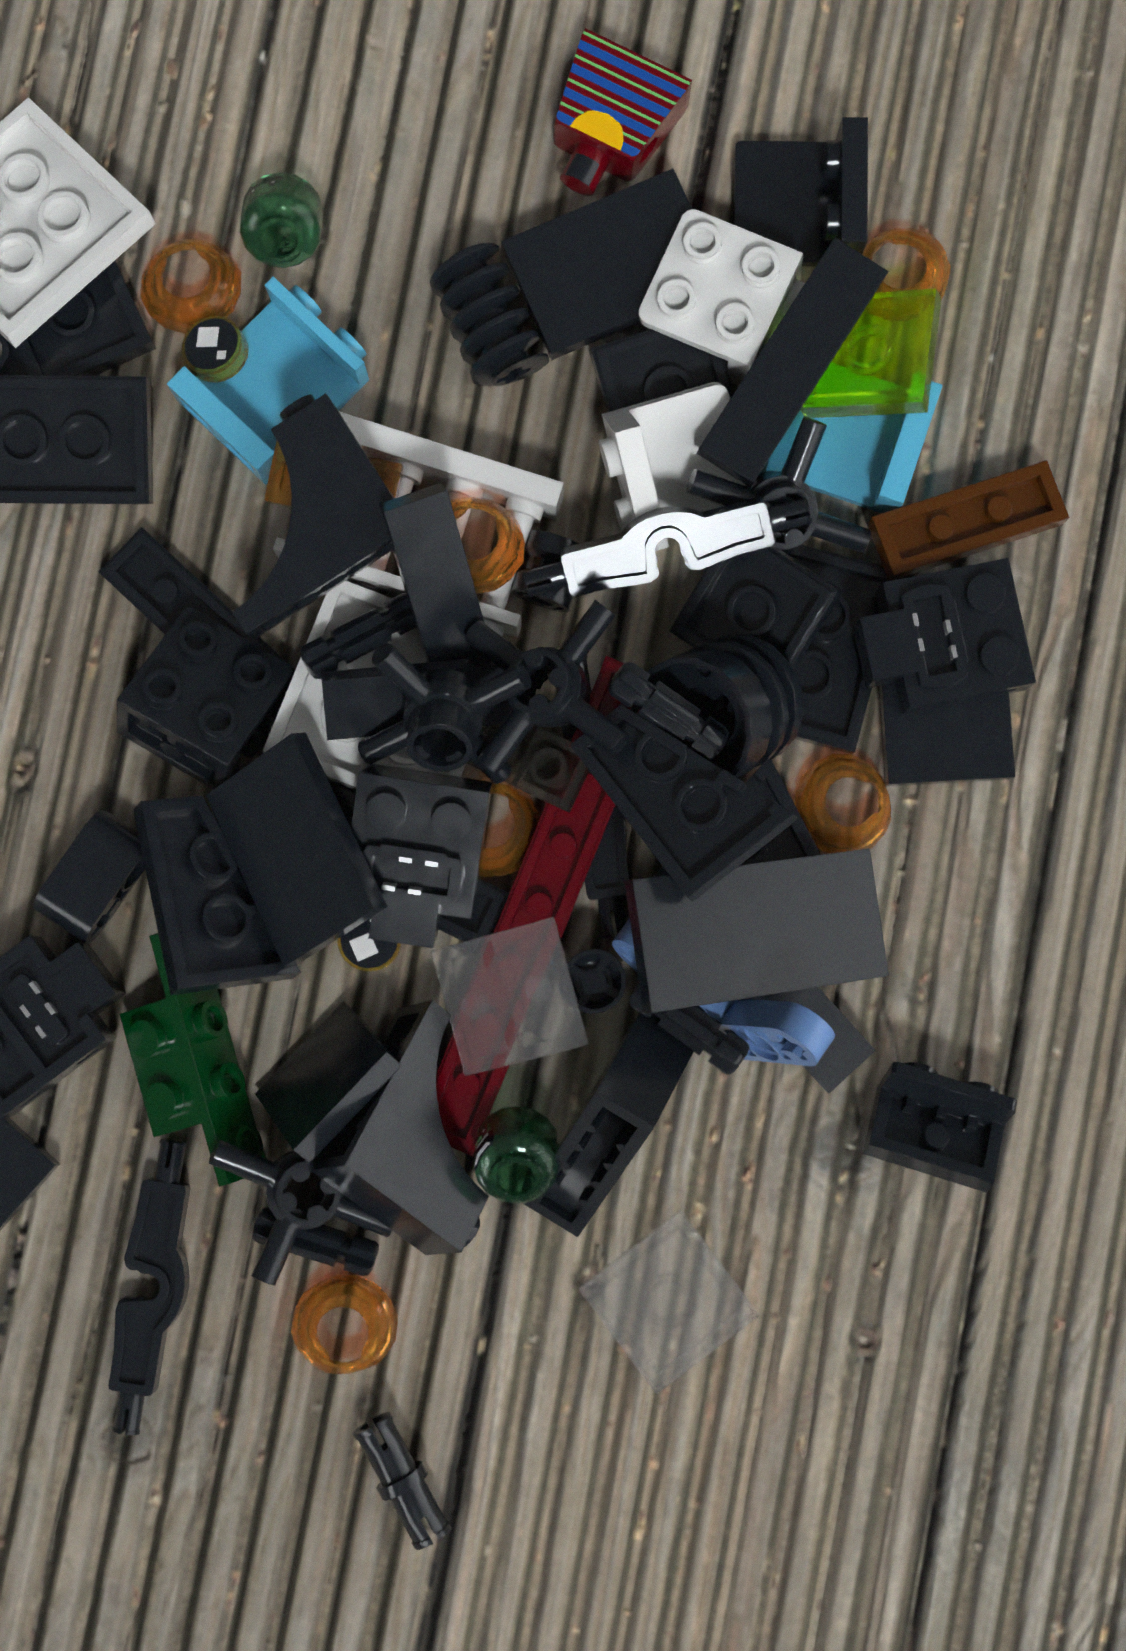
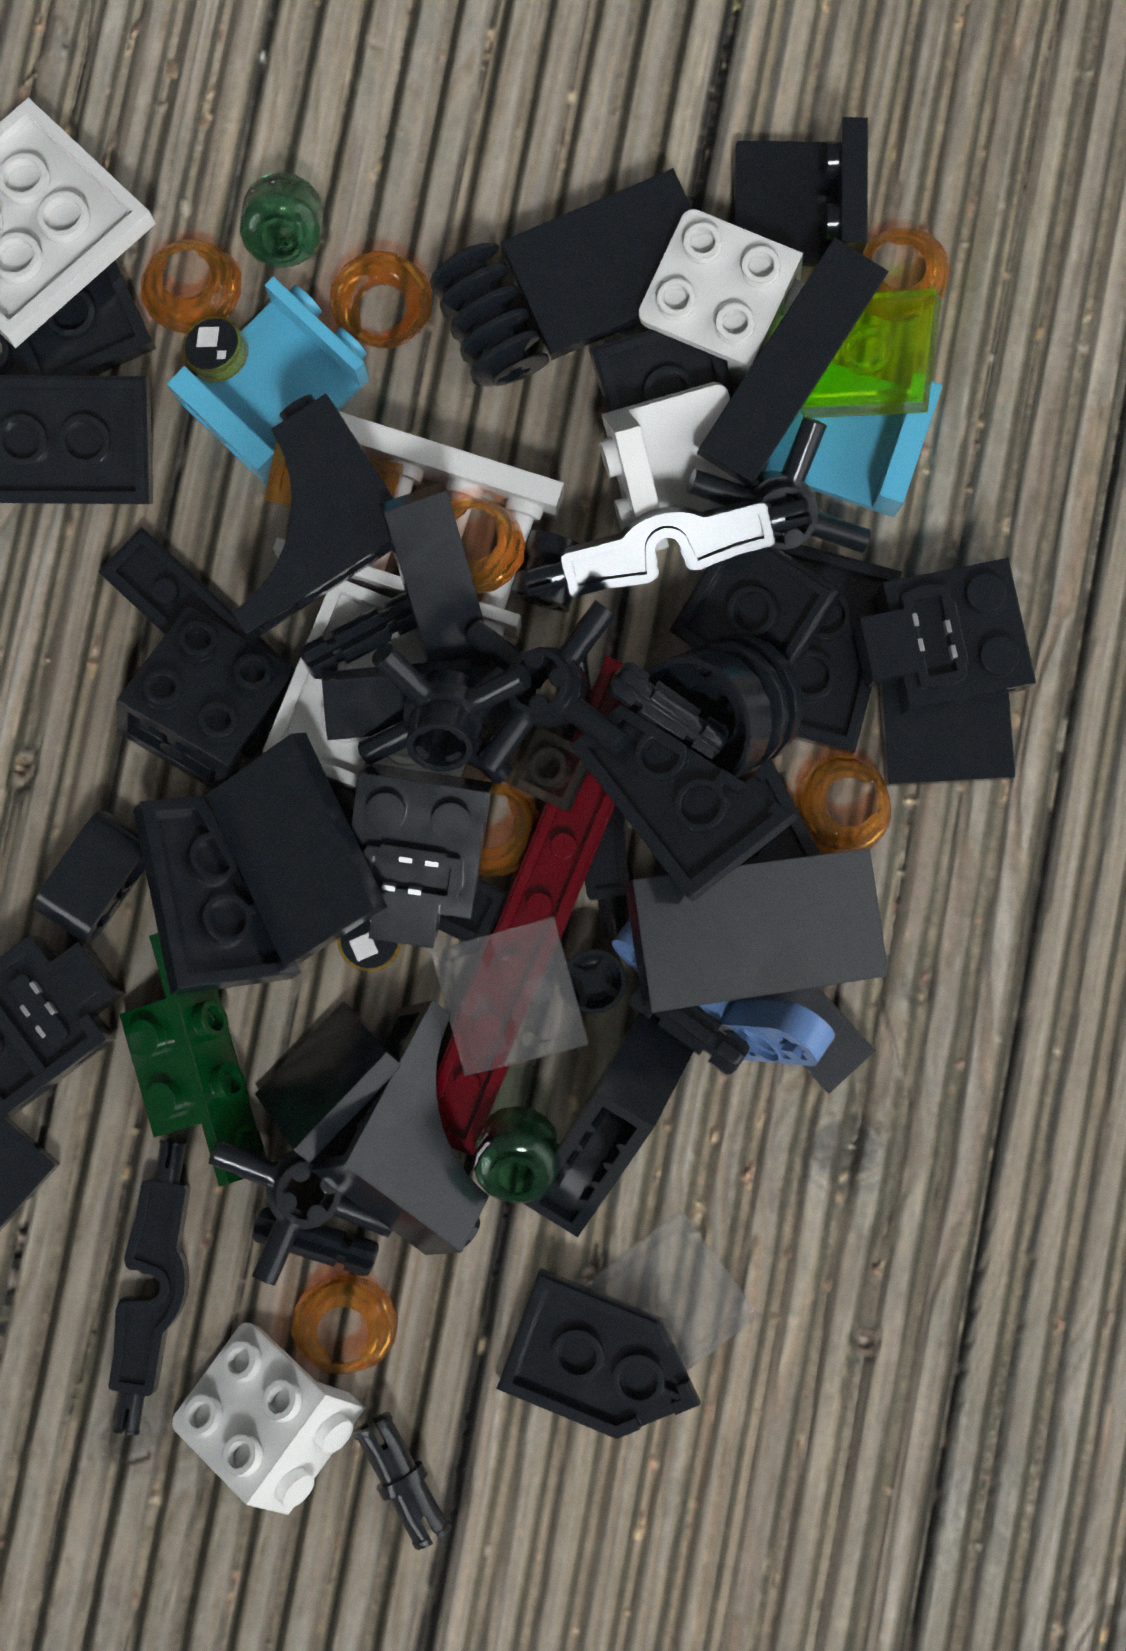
(264, 1421): none -> white bracket
(375, 270): none -> clear orange piece
(595, 1359): none -> black tile
(615, 112): torso -> none
(938, 1125): black bracket -> none
(967, 520): reddish brown plate -> none

